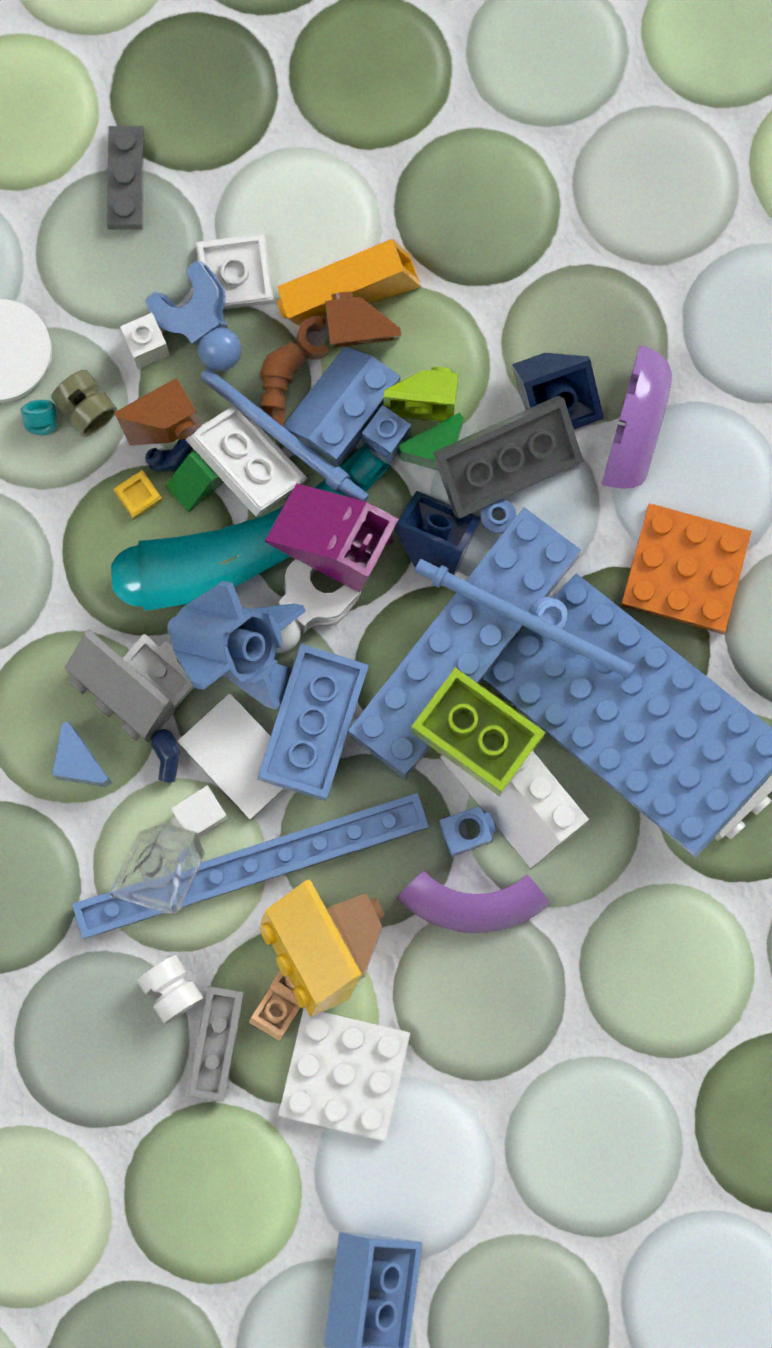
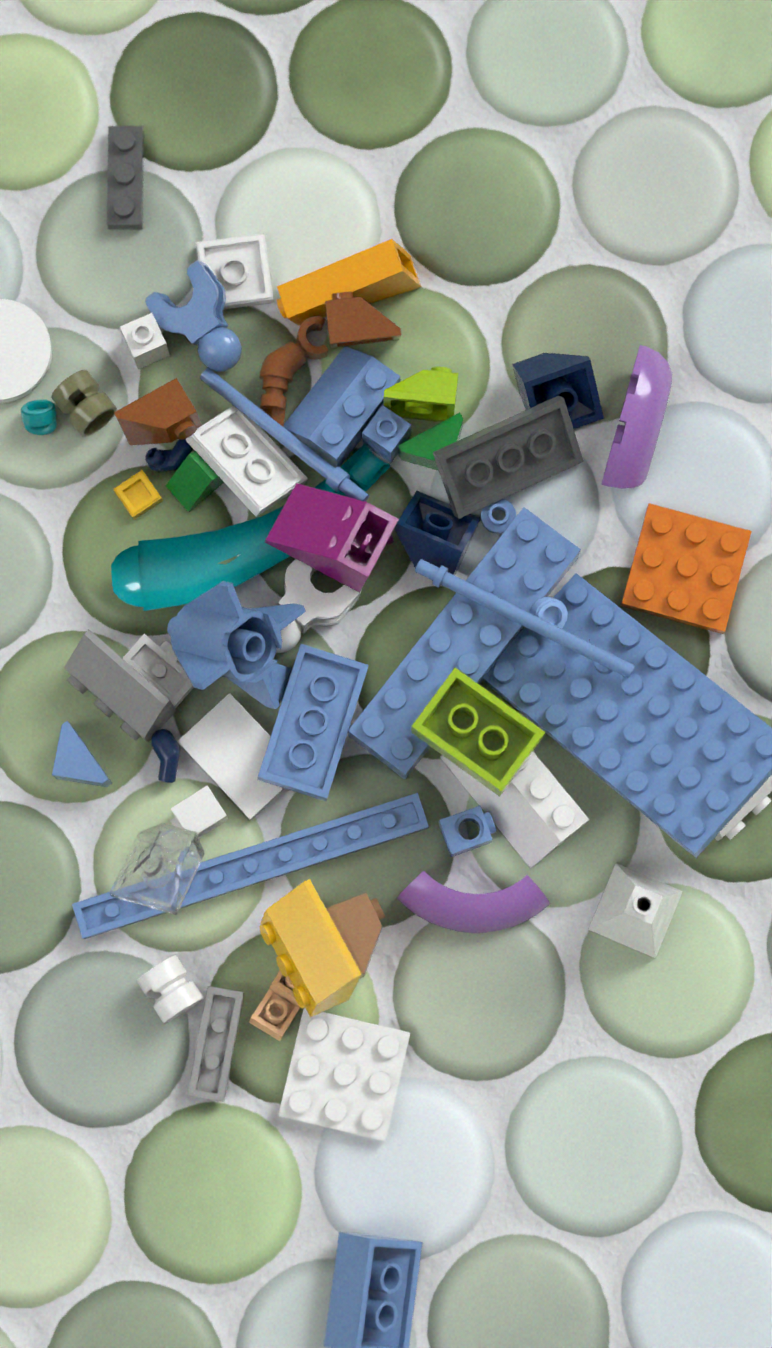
(623, 922): none -> white slope

